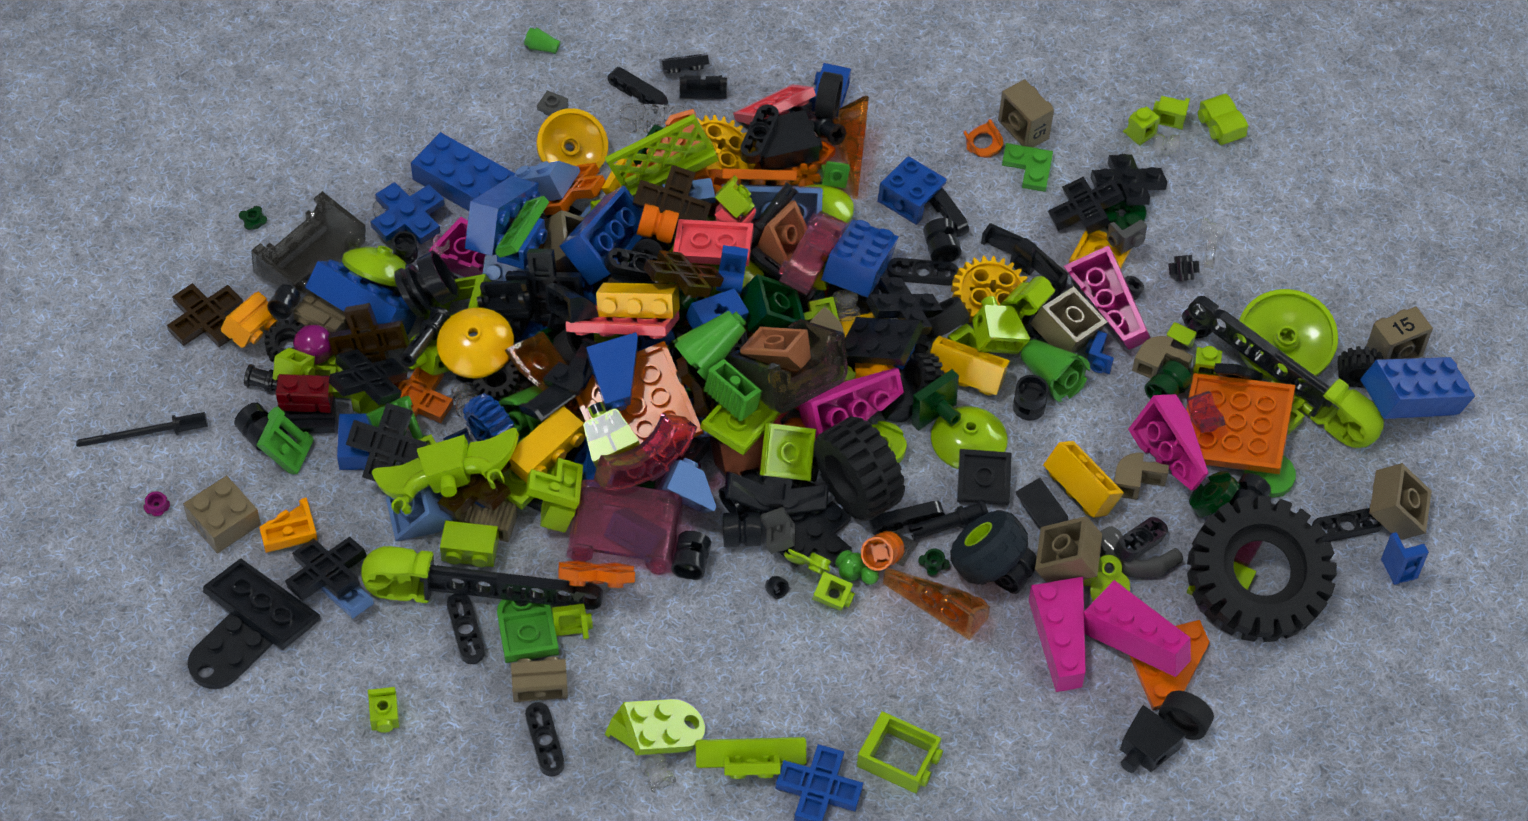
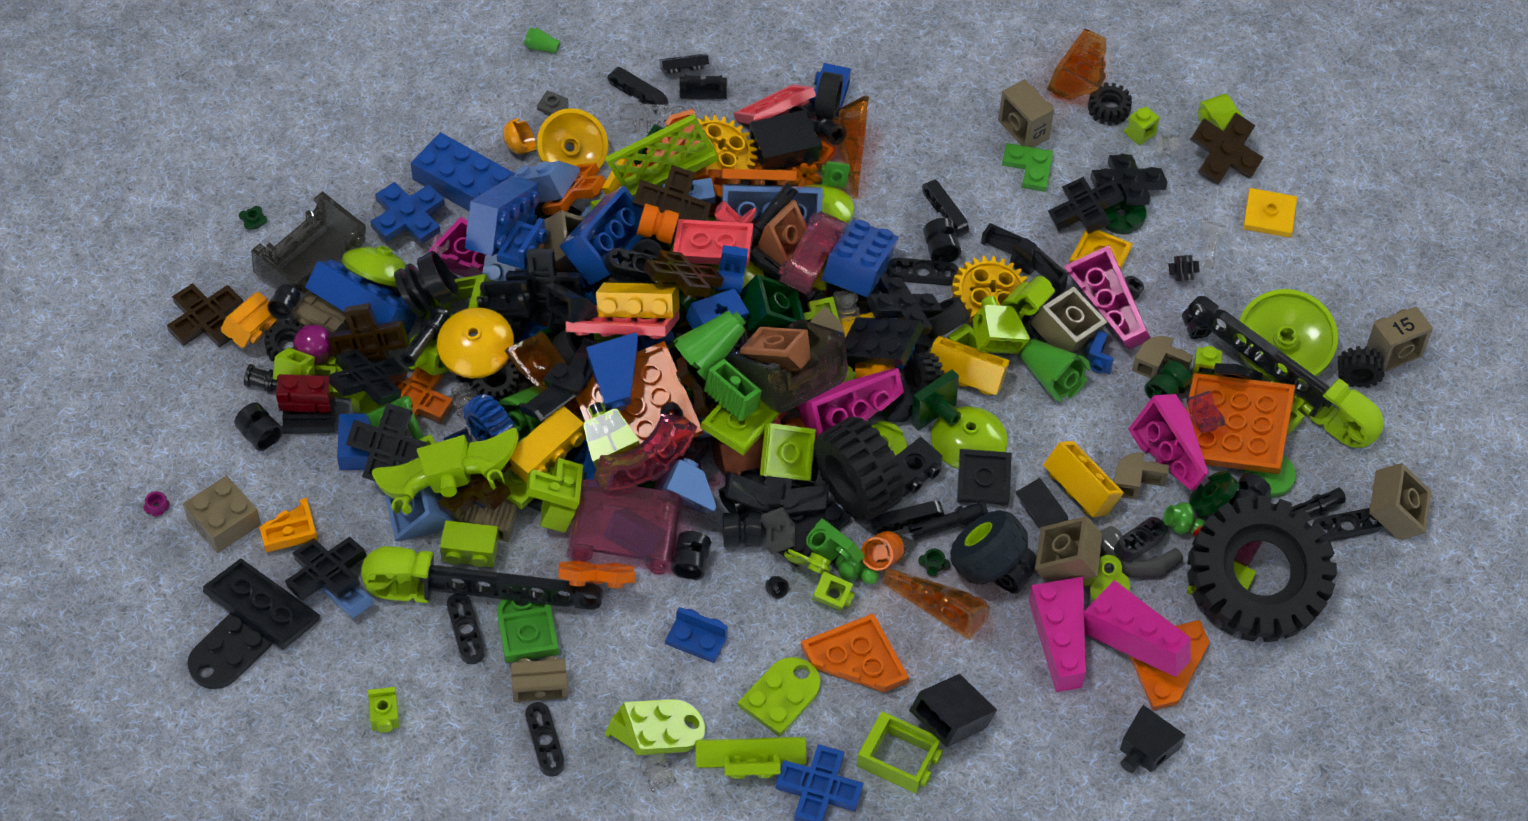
(179, 424): black piece -> none
(280, 446): bright green plate -> none
(405, 246): black wheel -> none
(519, 137): none -> light orange hair
(521, 226): bright green tile -> none
(572, 620): lime bracket -> none
(670, 405): none -> black hinge
(697, 634): none -> blue bracket
(735, 198): lime brick -> none
(760, 142): black beam -> none
(781, 696): none -> lime plate
(830, 542): none -> bright green plate
(857, 654): none -> orange plate
(909, 189): blue bracket -> none
(921, 457): none -> black brick
(952, 710): none -> black brick
(990, 129): orange piece -> none
(1030, 397): black wheel -> none
(1081, 67): none -> clear orange wedge
(1110, 114): none -> black tyre
(1128, 238): dark grey bracket -> none
(1171, 111): lime brick -> none
(1182, 334): lime slope -> none
(1182, 519): none -> bright green animal
(1187, 714): black tyre -> none
(1226, 148): none -> dark brown plate
(1270, 212): none -> yellow plate
(1321, 503): none -> black pin
(1403, 563): blue panel -> none
(1417, 387): blue brick -> none

